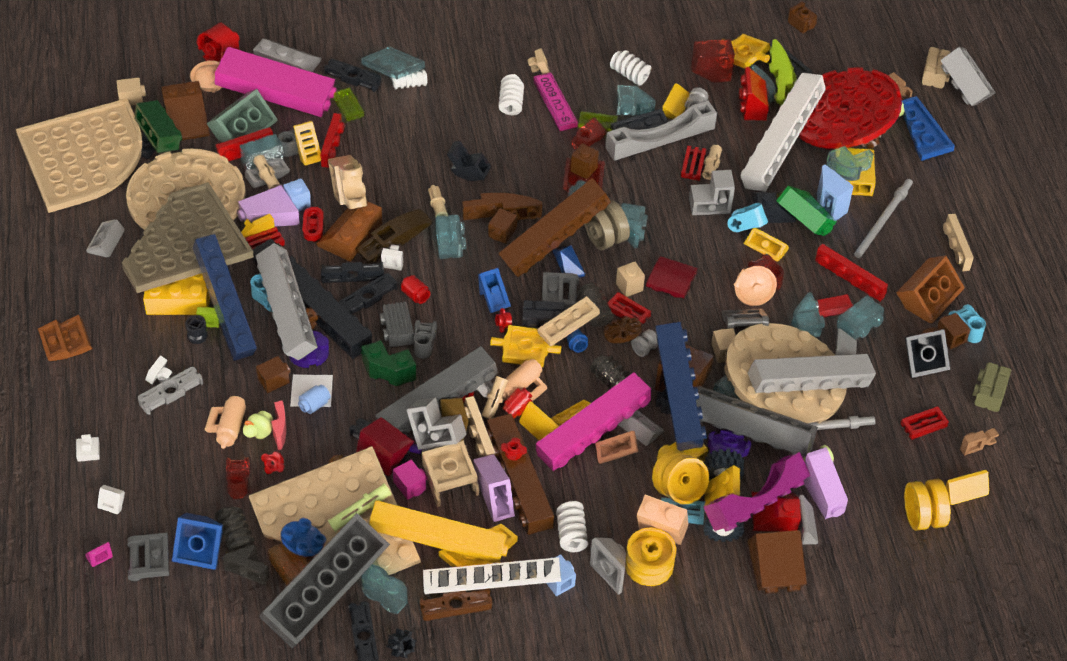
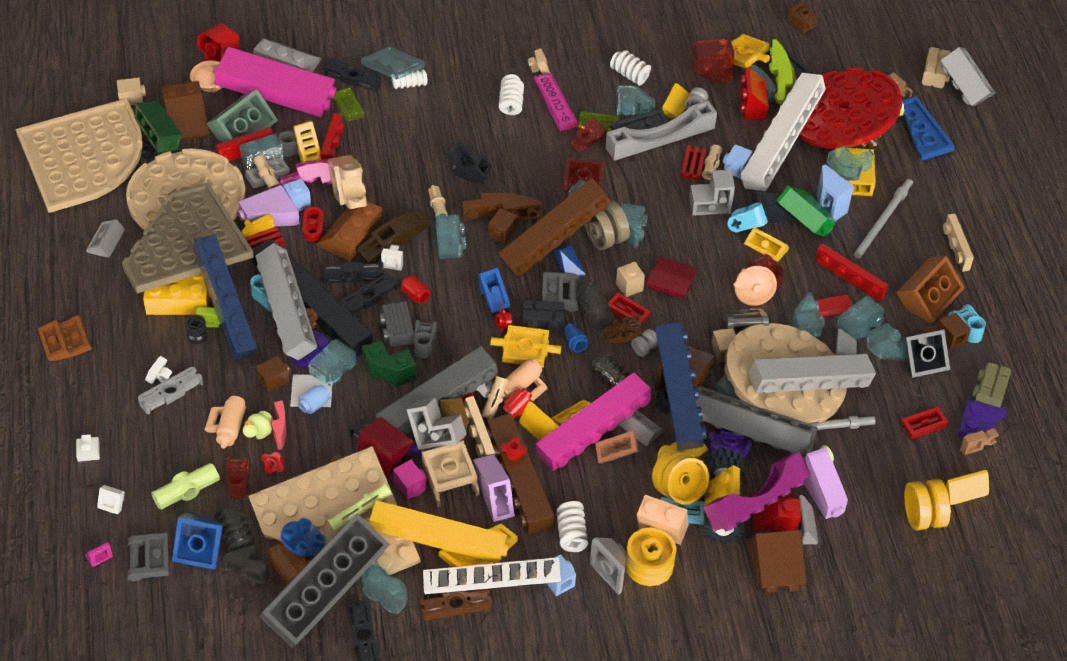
(185, 486): none -> yellowish green piece
(309, 171): none -> slope
(332, 362): none -> clear light blue brick
(401, 643): black gear -> none
(568, 321): tan plate -> none
(584, 161): reddish brown brick -> none
(737, 160): none -> light blue brick
(887, 343): none -> clear light blue slope
(980, 417): none -> dark purple wing

